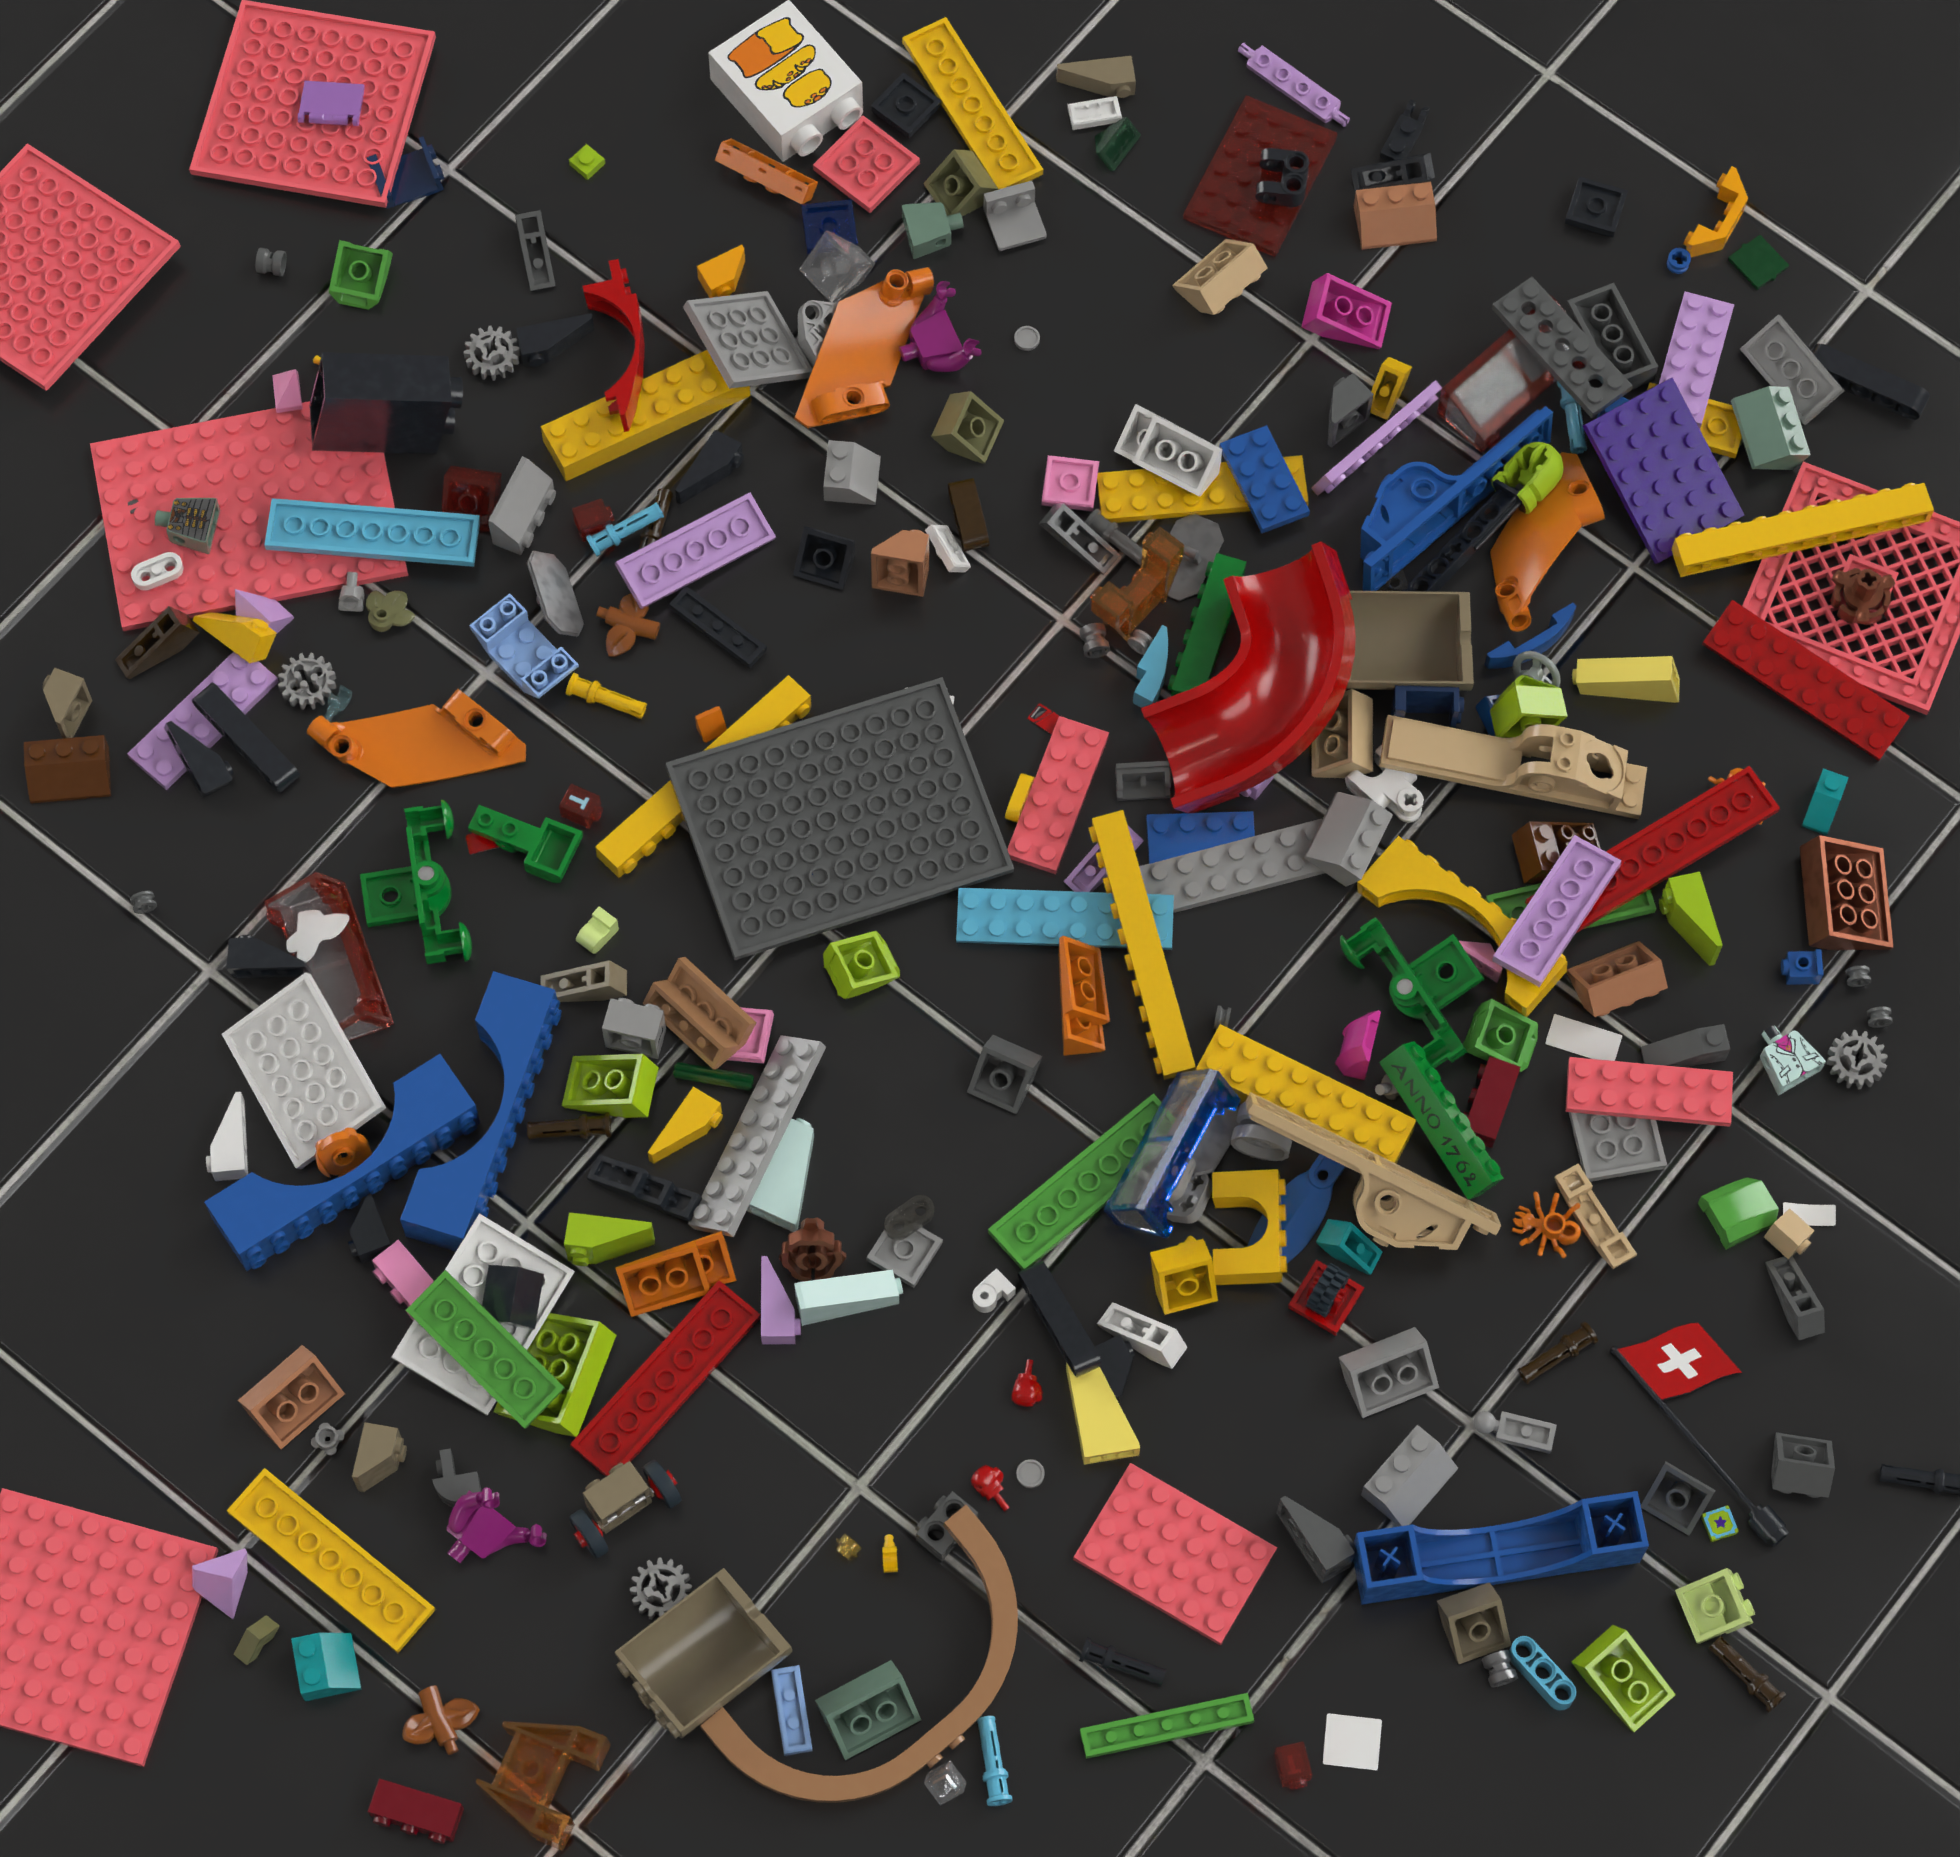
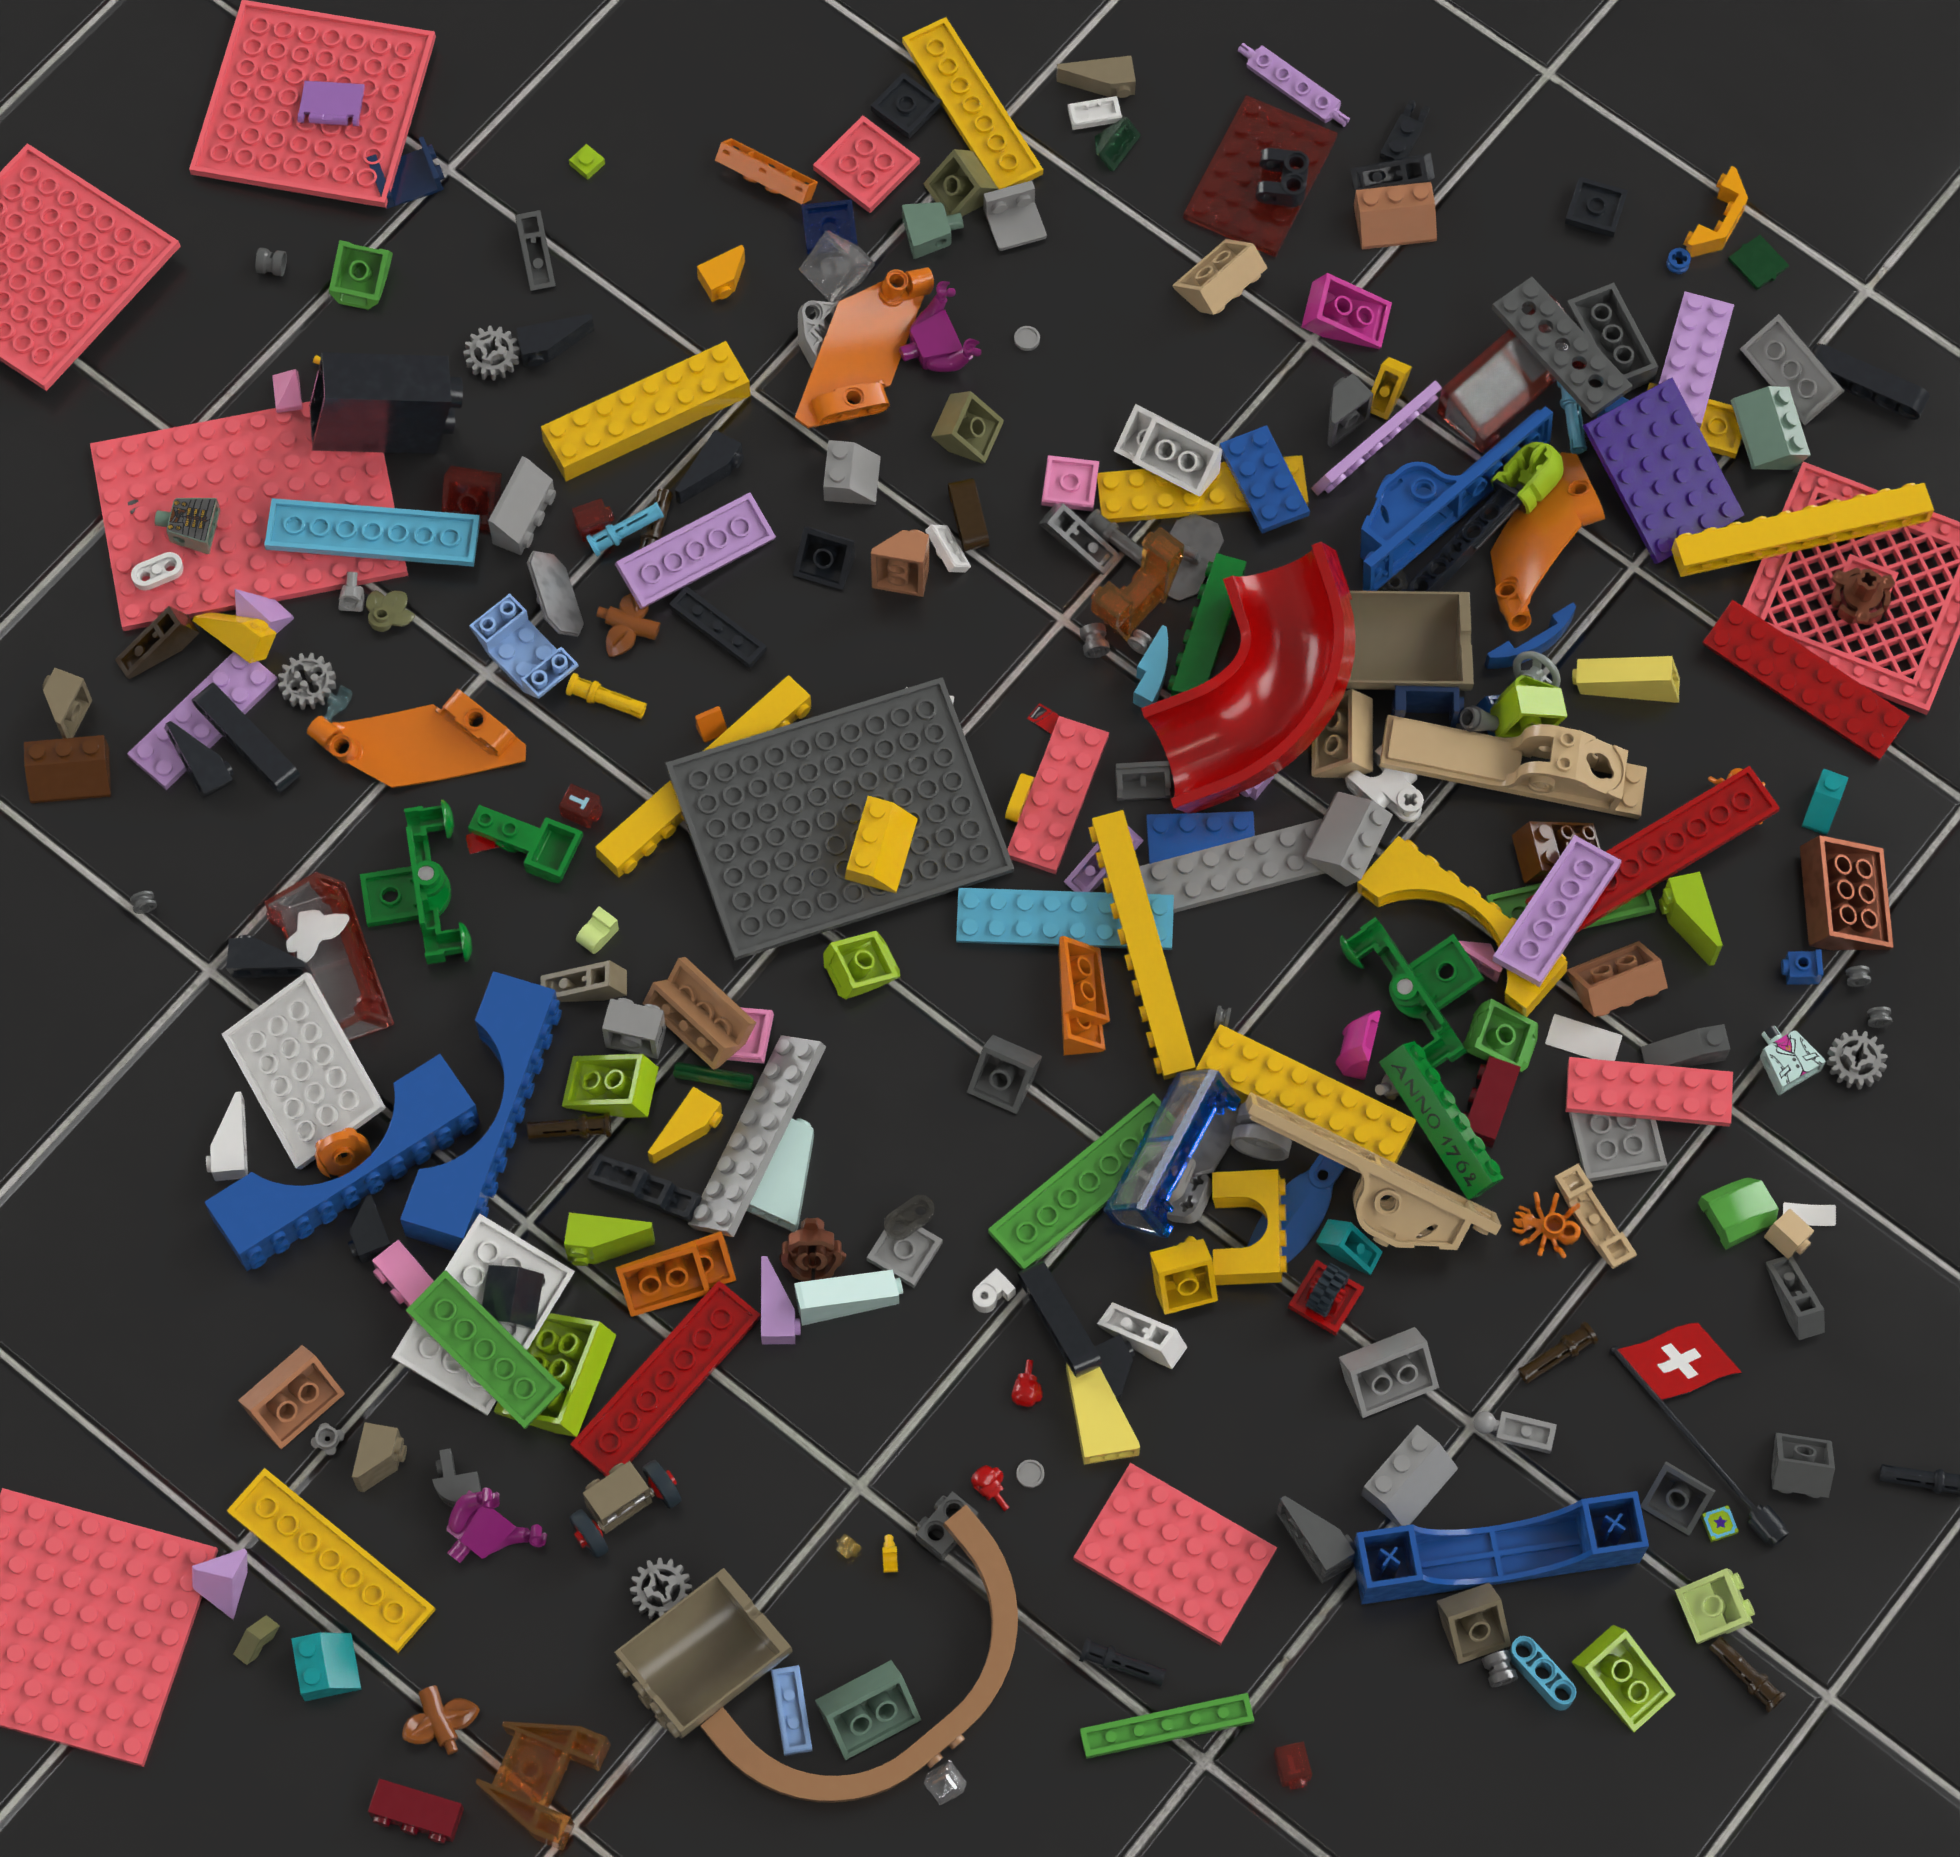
(618, 302): red slope -> none
(748, 339): light grey plate -> none
(787, 82): white brick -> none
(881, 845): none -> yellow slope
(995, 1773): medium azure pin -> none
(1352, 1741): white sticker -> none
(1477, 719): none -> dark grey cone

